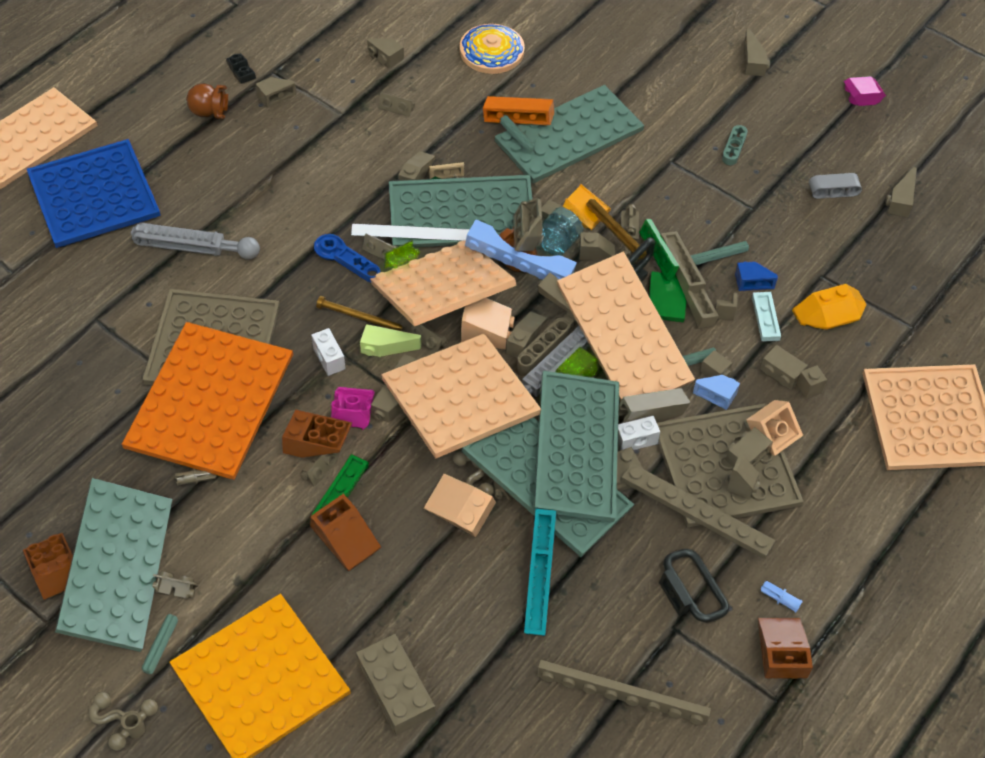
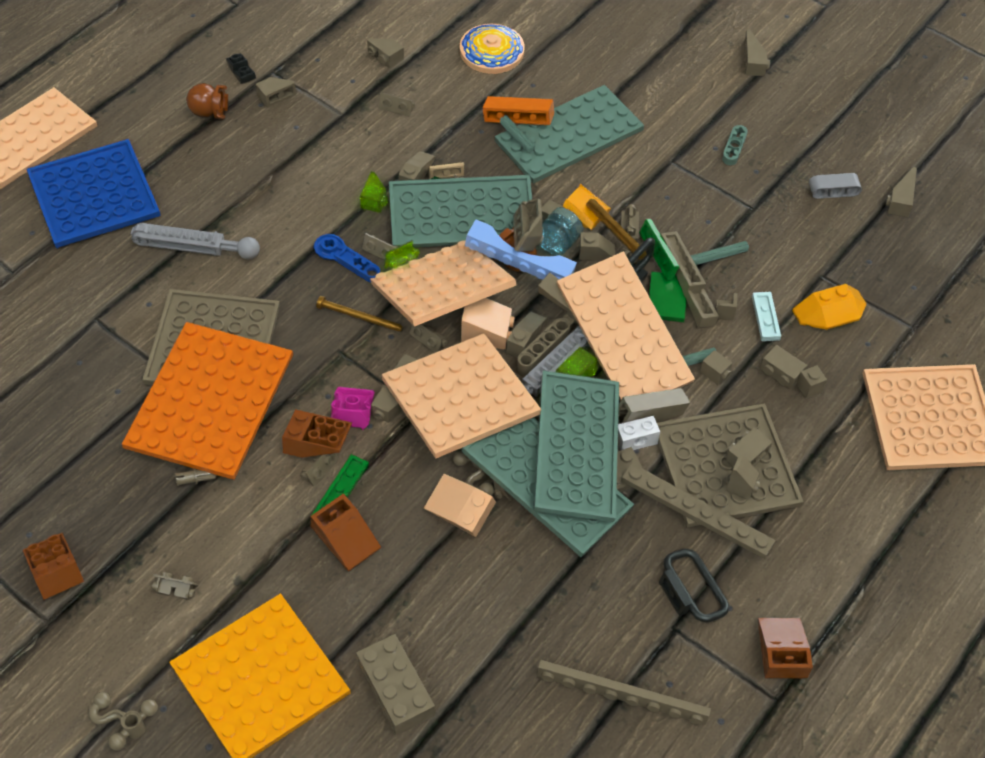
(114, 566): sand green plate -> none
(159, 644): sand green axle -> none
(328, 352): white brick -> none
(373, 194): none -> clear neon green slope
(385, 341): yellowish green slope -> none
(410, 232): white sticker -> none
(540, 572): teal slope -> none
(717, 390): light blue slope -> none
(754, 277): blue slope -> none
(777, 424): light nougat slope -> none
(781, 596): light blue axle -> none
(864, 91): dark pink slope -> none

